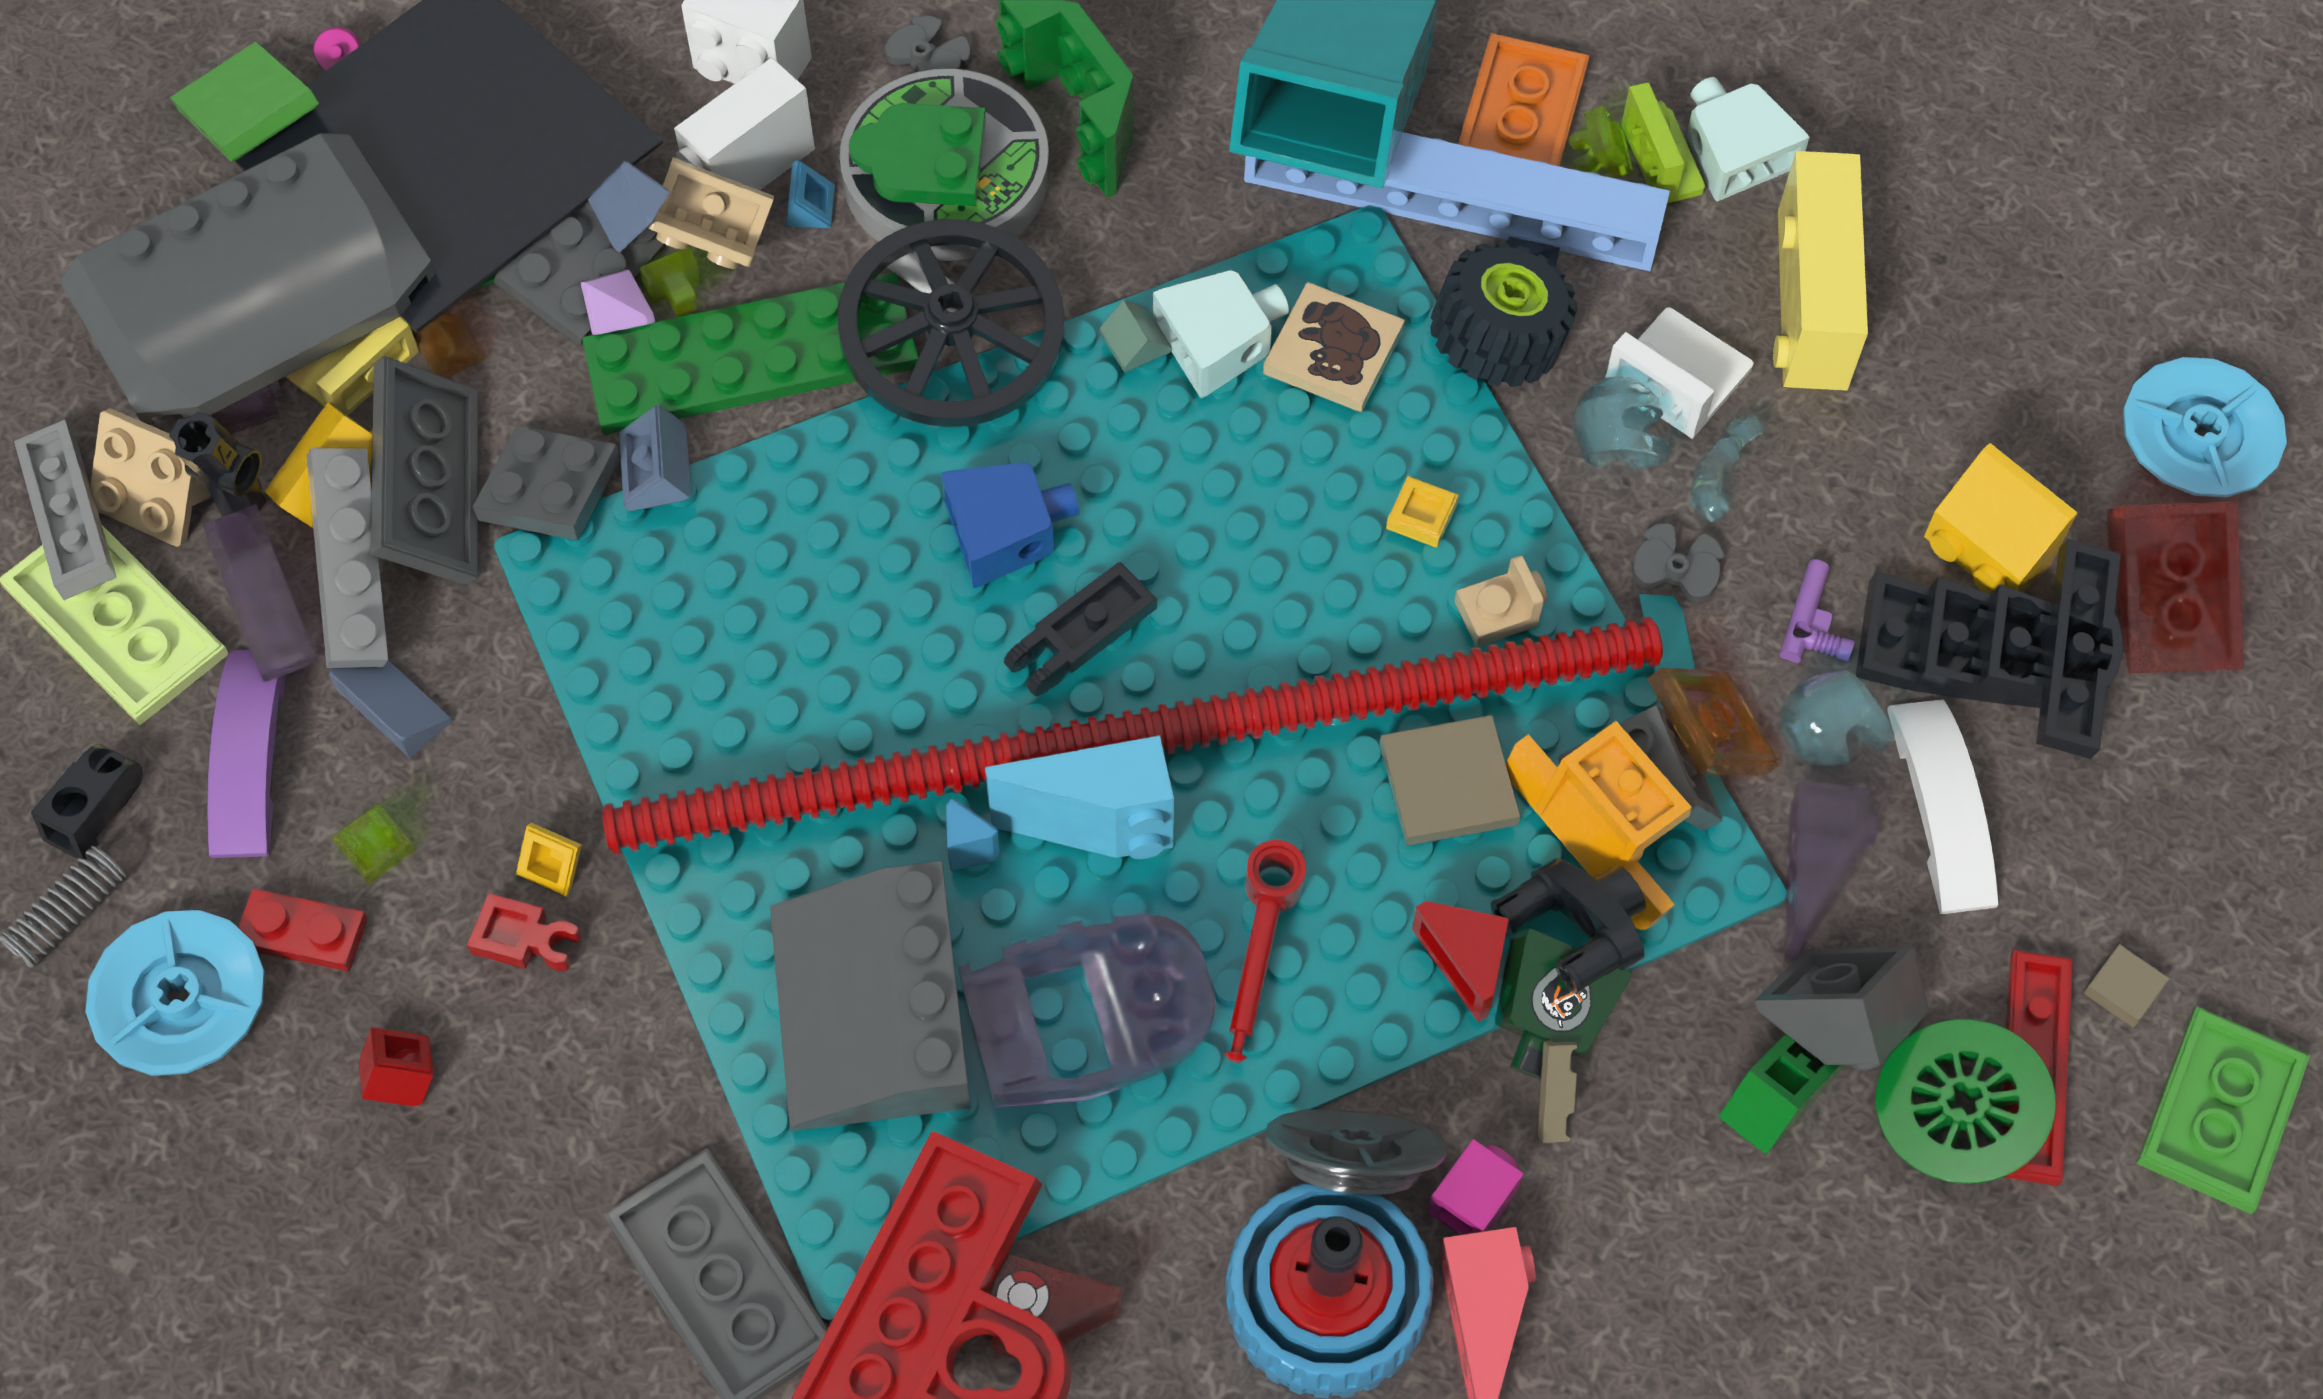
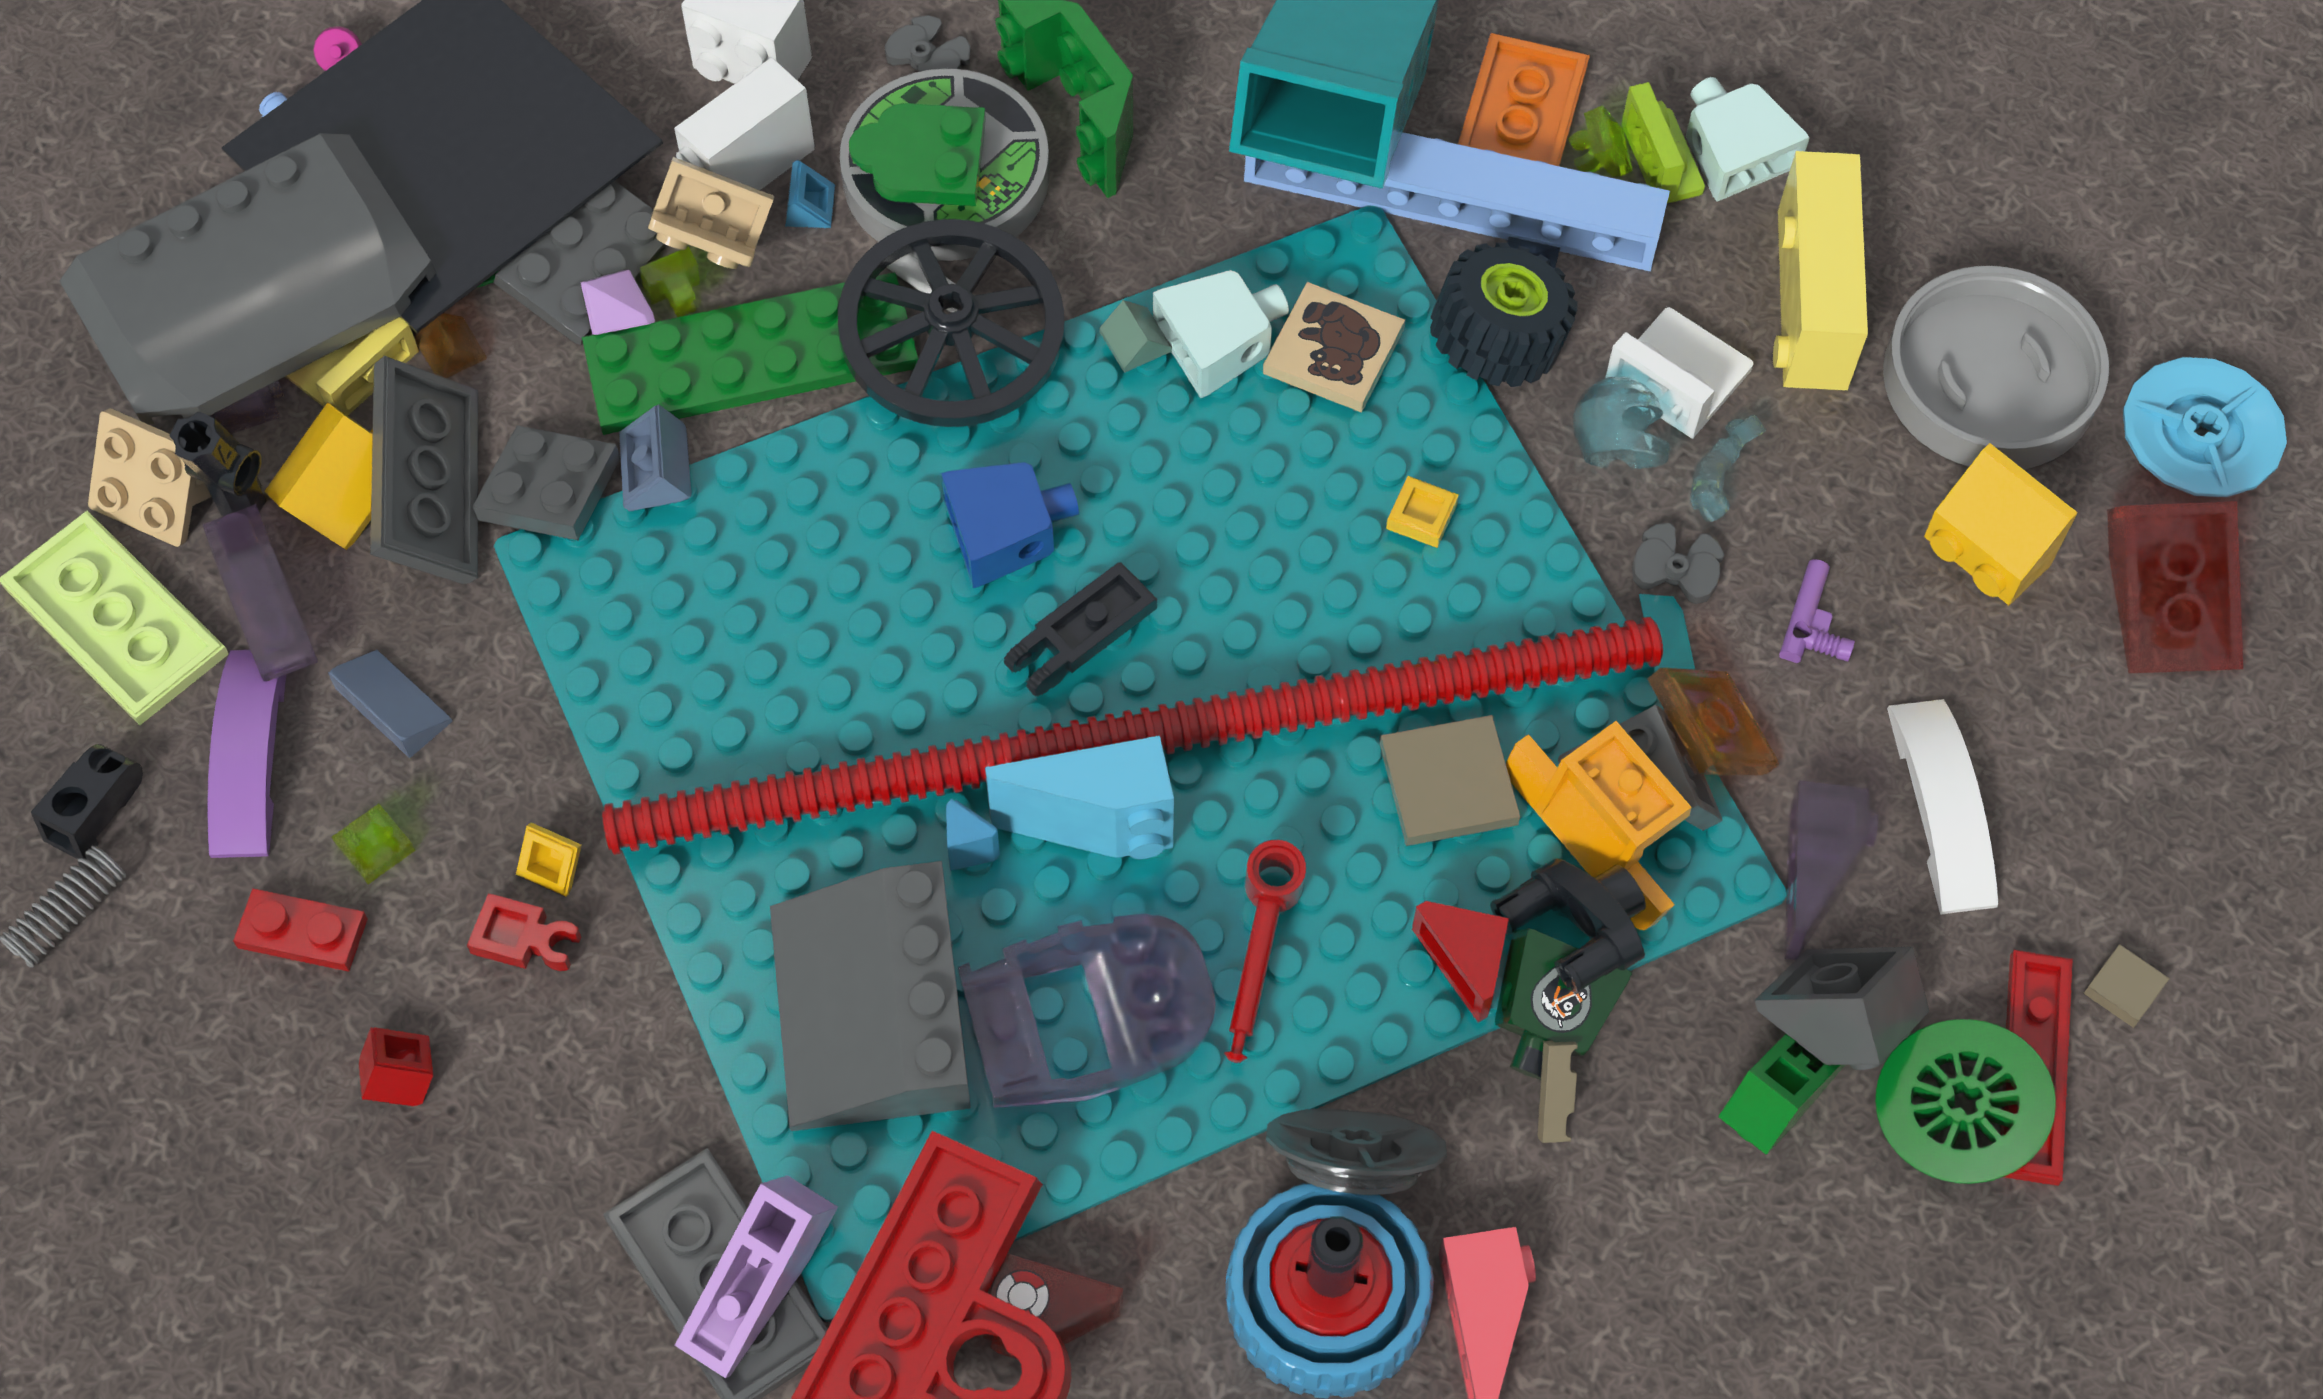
(64, 510): light grey plate -> none
(176, 952): medium azure piece -> none
(244, 101): bright green tile -> none
(345, 568): light grey plate -> none
(627, 204): sand blue slope -> none
(755, 1272): none -> lavender slope
(1476, 1189): dark pink brick -> none
(1502, 603): tan bracket -> none
(1823, 712): clear light blue helmet -> none
(1997, 364): none -> light grey piece
(2005, 644): black slope -> none
(2223, 1110): bright green tile -> none

